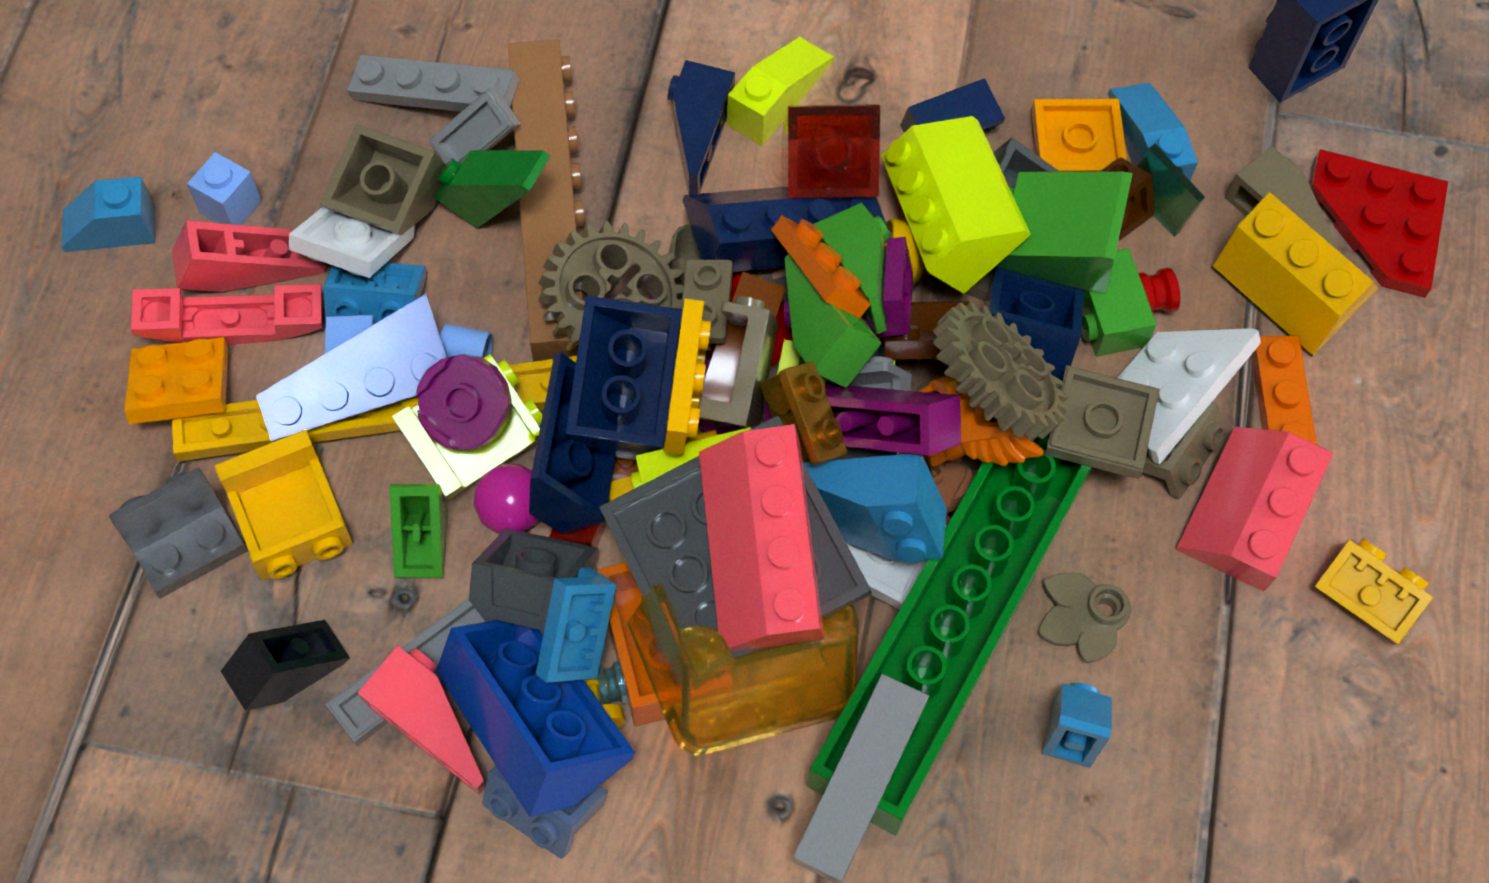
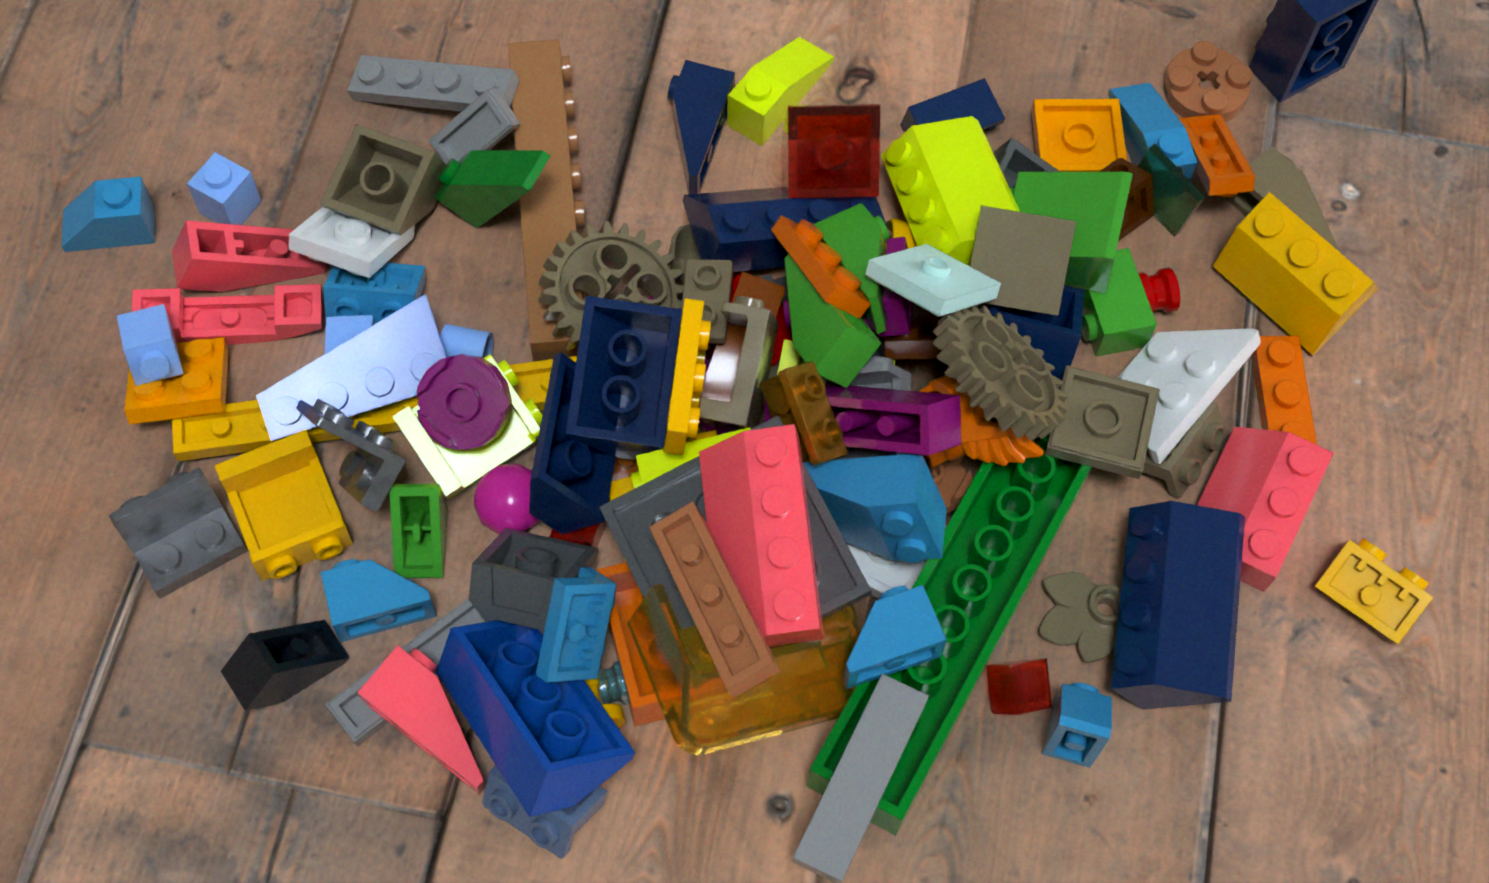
(149, 344): none -> light blue brick
(368, 470): none -> flat silver bracket
(372, 599): none -> dark azure slope
(714, 600): none -> nougat plate
(895, 636): none -> dark azure slope
(932, 279): none -> light aqua plate
(1019, 686): none -> clear red slope
(1024, 255): none -> dark tan tile
(1178, 605): none -> dark blue slope
(1210, 64): none -> nougat plate
(1219, 158): none -> orange plate
(1385, 216): red plate -> none

